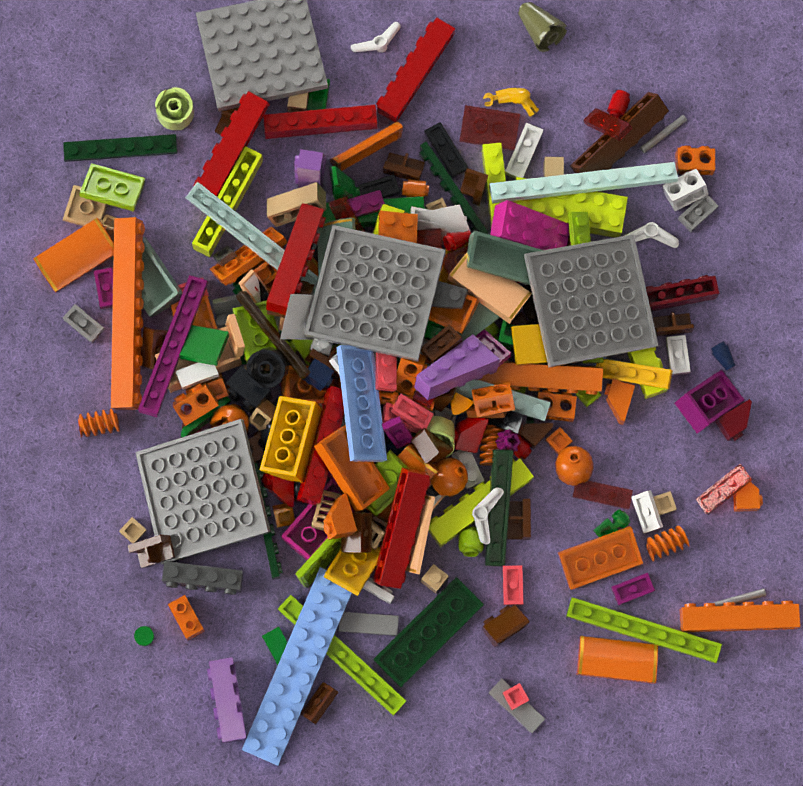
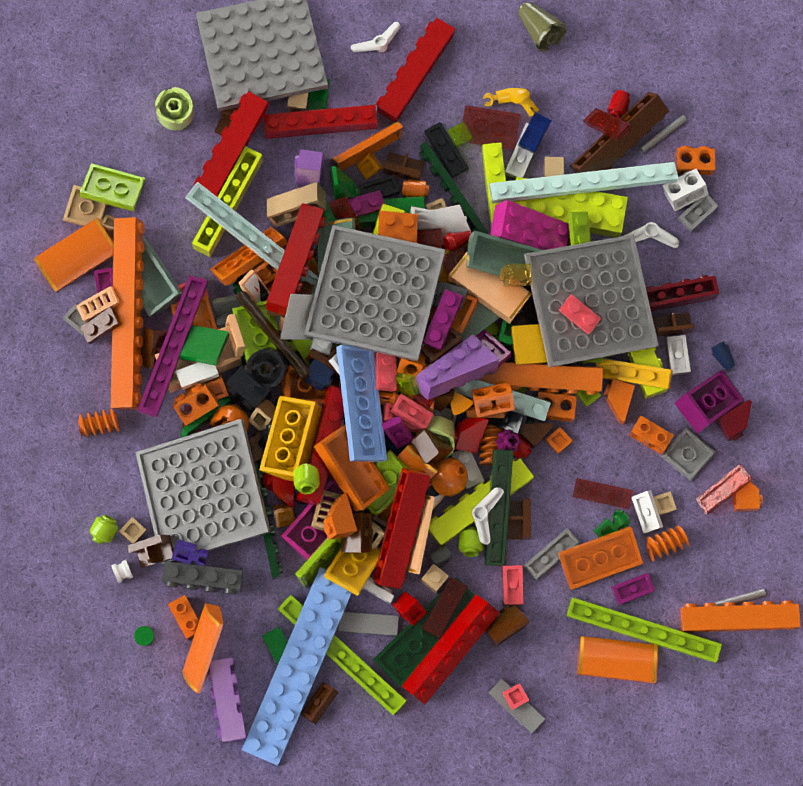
(87, 308): none -> light nougat slope
(100, 325): none -> plate
(103, 529): none -> lime head
(120, 147): dark green plate -> none
(122, 571): none -> white wheel
(186, 552): none -> dark purple plate
(203, 647): none -> orange slope
(224, 256): flat silver tile -> none
(306, 478): none -> lime head
(369, 166): none -> light orange slope
(407, 384): none -> clear neon green tile
(409, 608): none -> red brick
(440, 556): none -> dark grey brick
(443, 319): none -> magenta plate
(444, 607): none -> clear red tile
(450, 649): none -> red brick
(459, 134): none -> clear neon green tile
(474, 185): reddish brown panel -> none
(516, 275): none -> clear yellow brick
(534, 133): none -> clear blue tile
(549, 555): none -> light grey tile
(574, 465): orange cylinder -> none
(579, 314): none -> coral plate
(651, 435): none -> orange brick
(688, 454): none -> light grey tile

